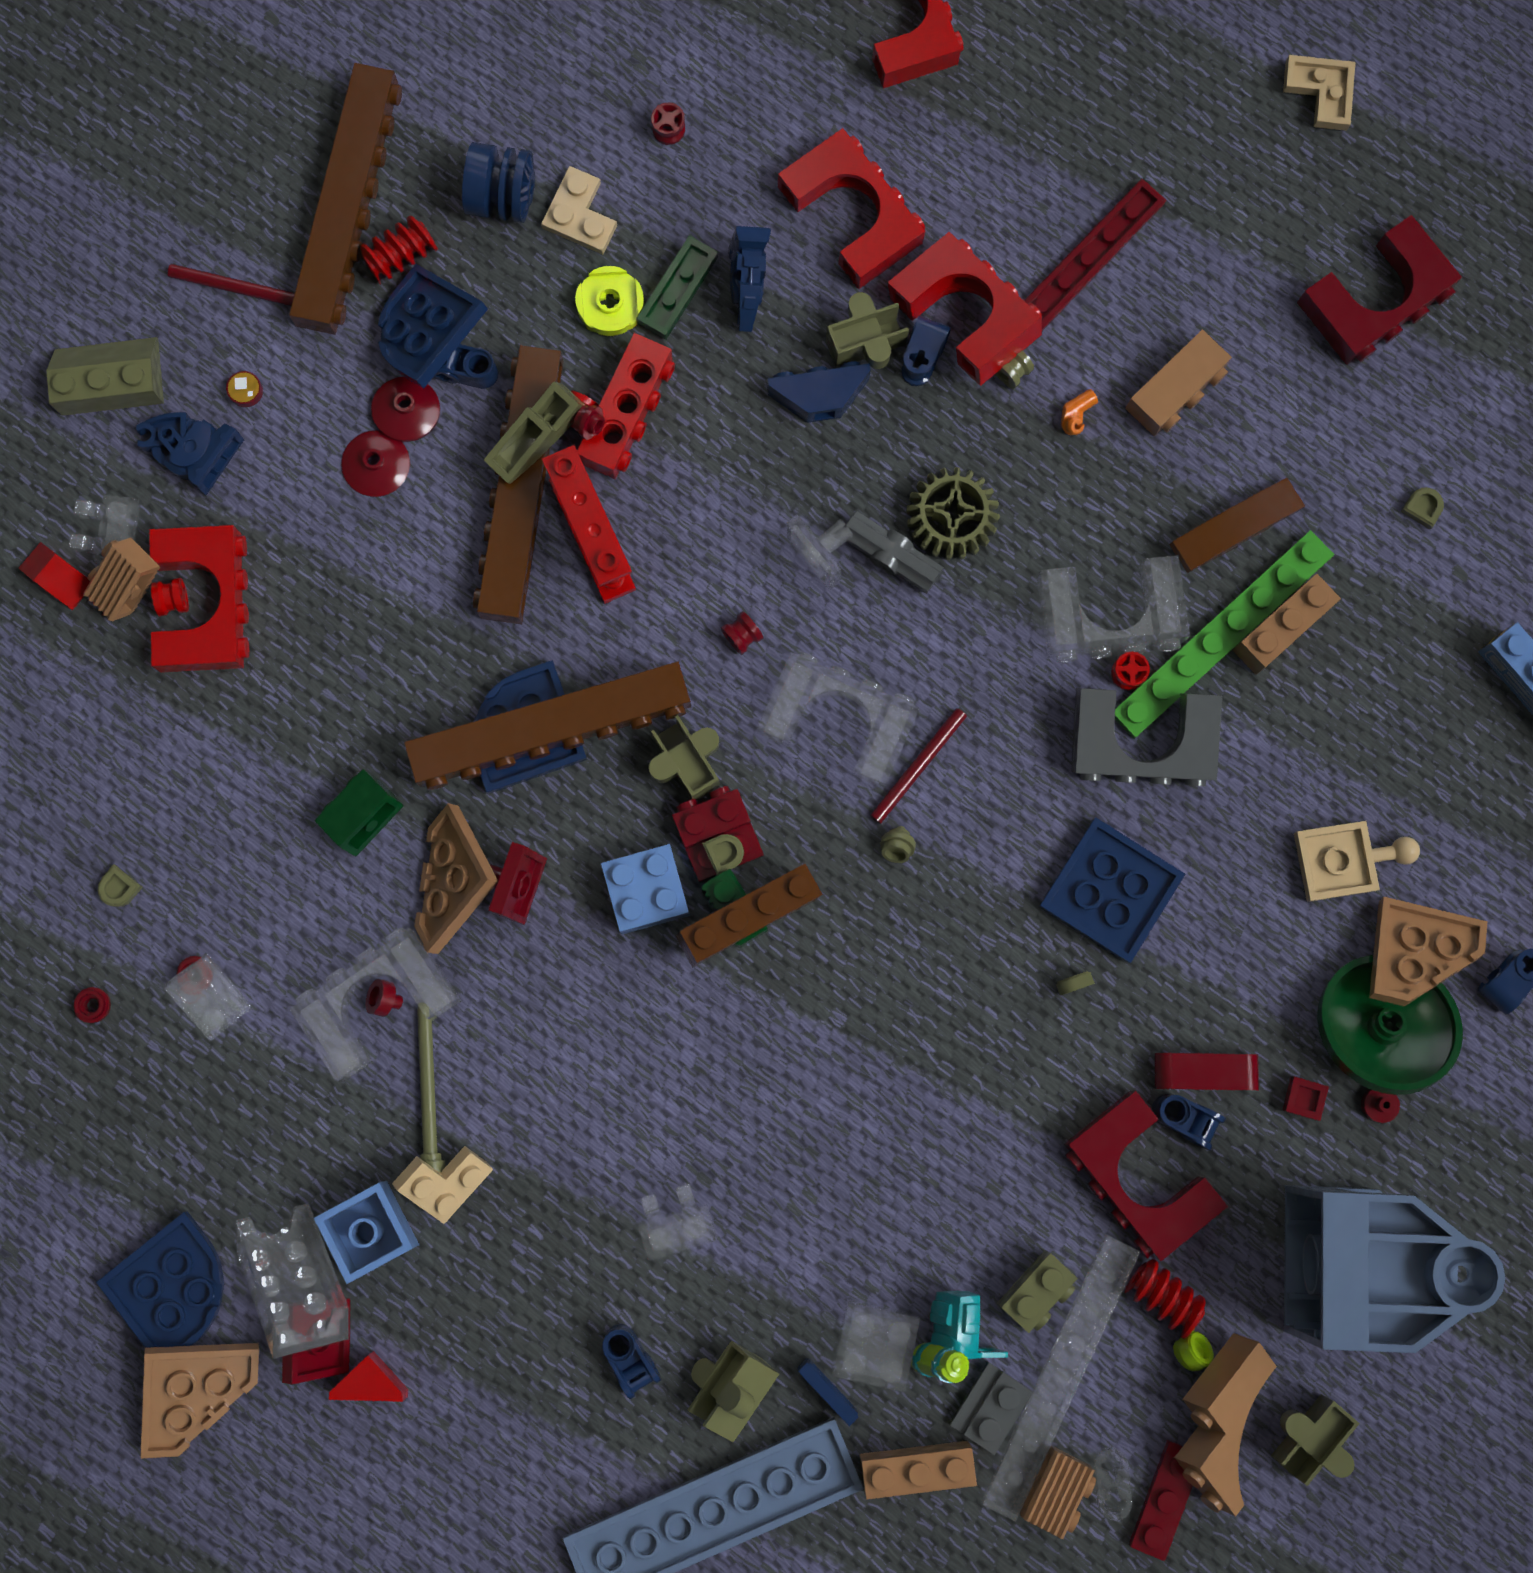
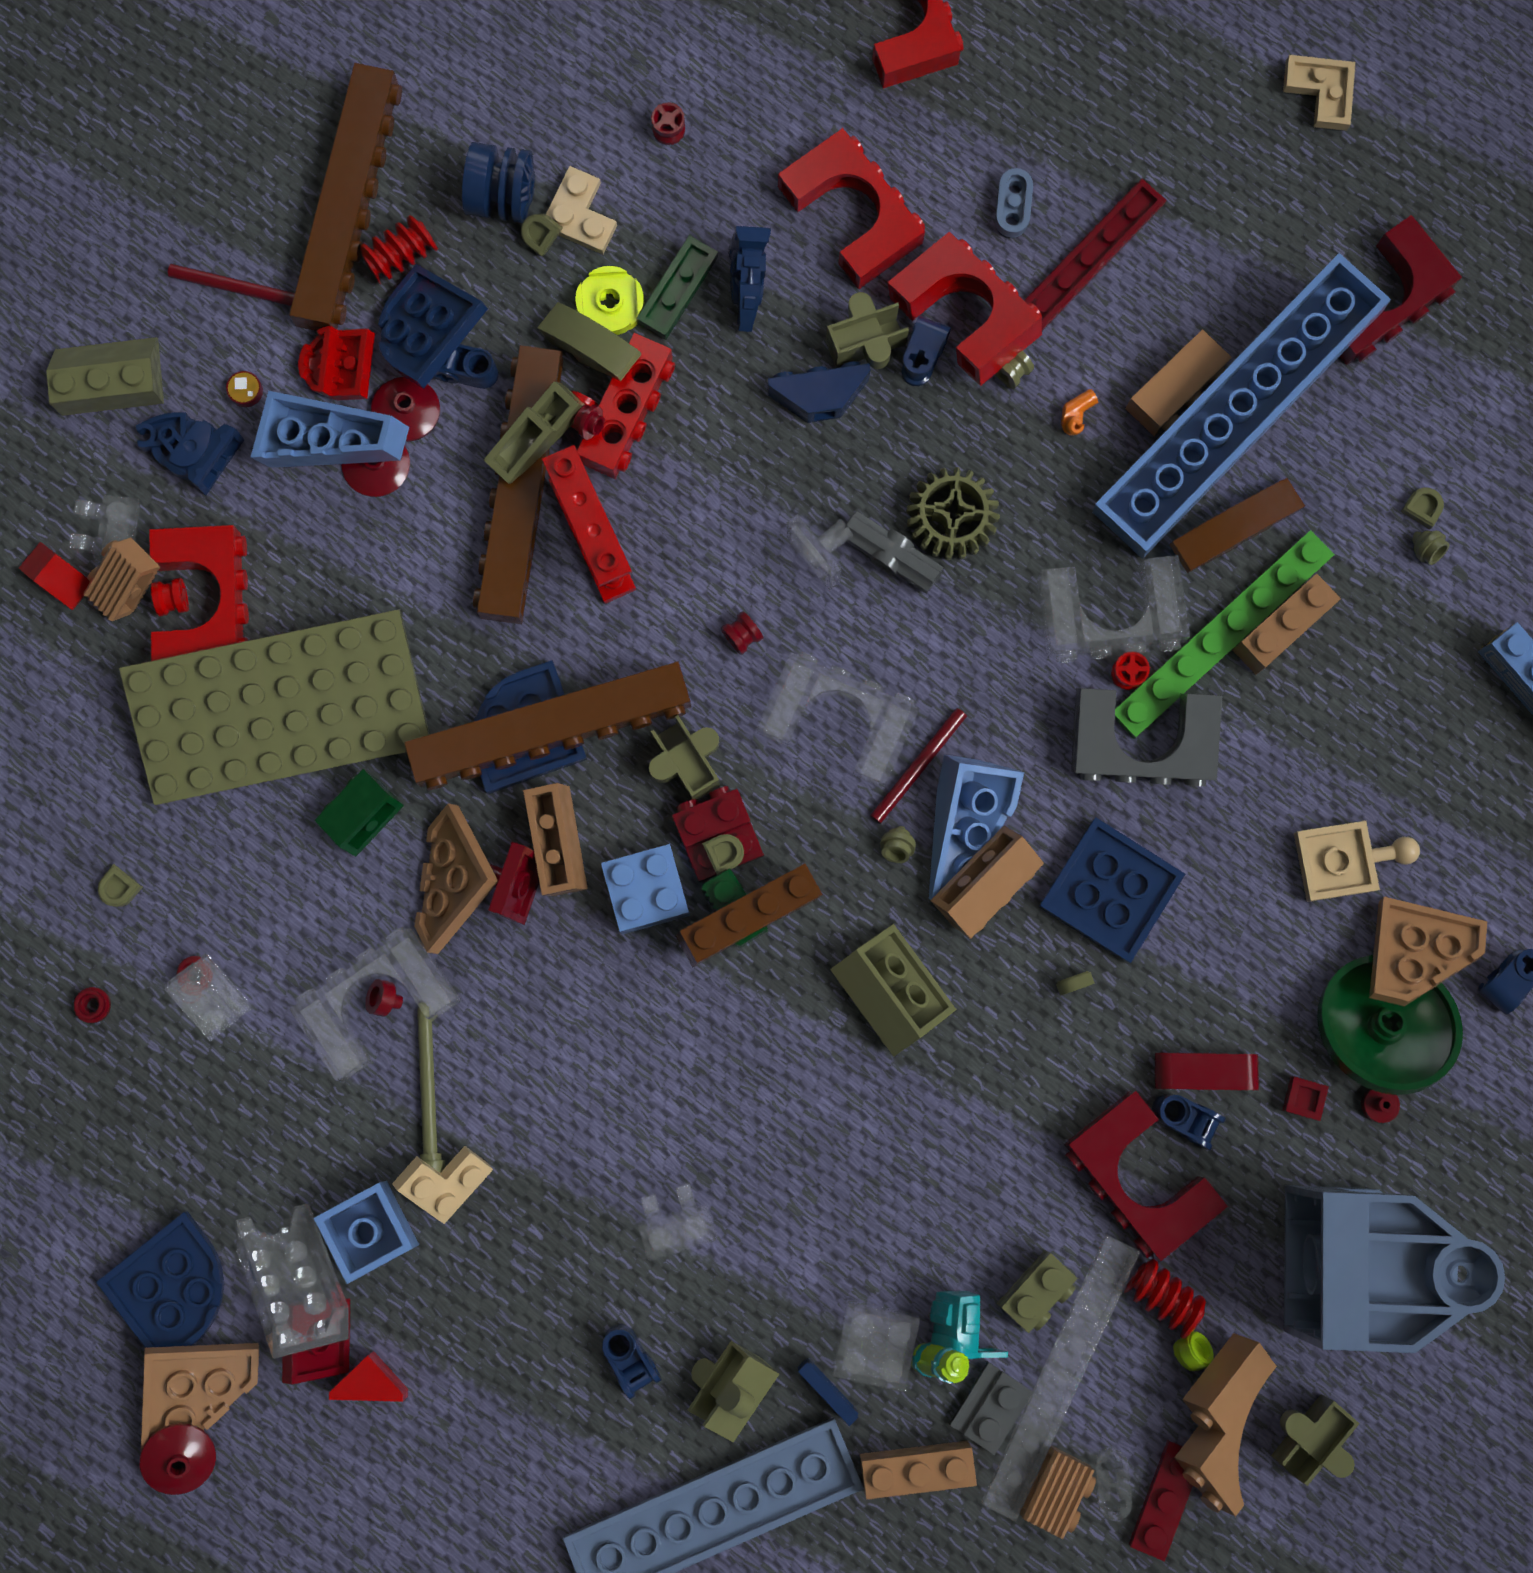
(174, 1444): none -> dark red dish
(275, 706): none -> olive plate
(322, 433): none -> medium blue wedge
(338, 363): none -> red slope
(540, 232): none -> olive tile
(555, 839): none -> medium nougat brick
(588, 341): none -> olive slope
(893, 990): none -> olive slope
(969, 811): none -> medium blue wedge
(987, 882): none -> medium nougat brick
(1013, 204): none -> sand blue plate
(1241, 405): none -> medium blue brick
(1430, 546): none -> olive plate

